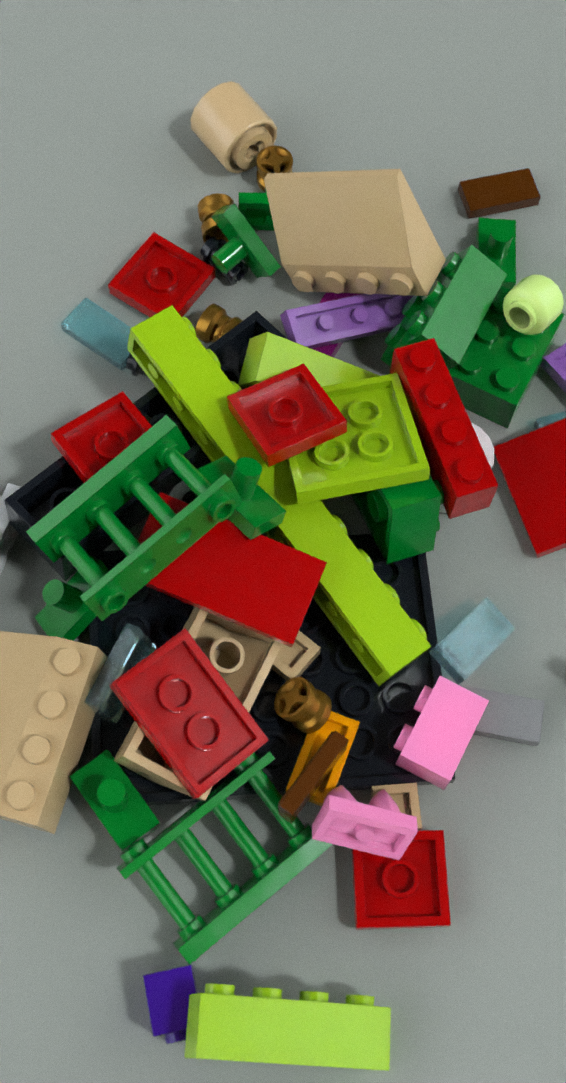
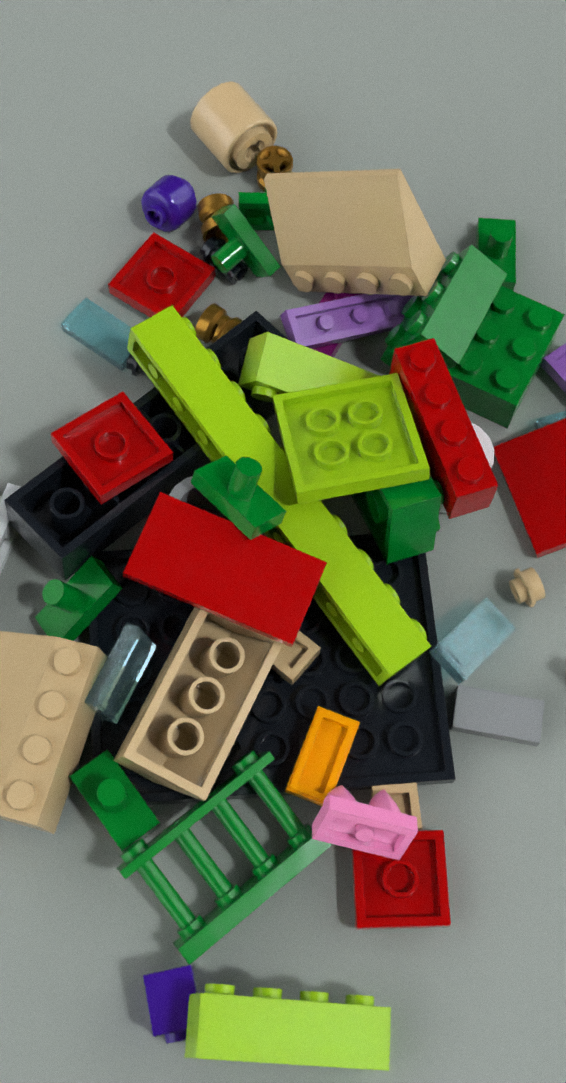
(109, 490): green fence -> none
(169, 203): none -> dark purple head
(189, 713): red tile -> none
(286, 414): red plate -> none
(302, 705): pearl gold wheel -> none
(312, 776): reddish brown tile -> none
(441, 732): bright pink brick -> none
(499, 193): reddish brown tile -> none
(527, 586): none -> tan plate
(533, 304): yellowish green head -> none

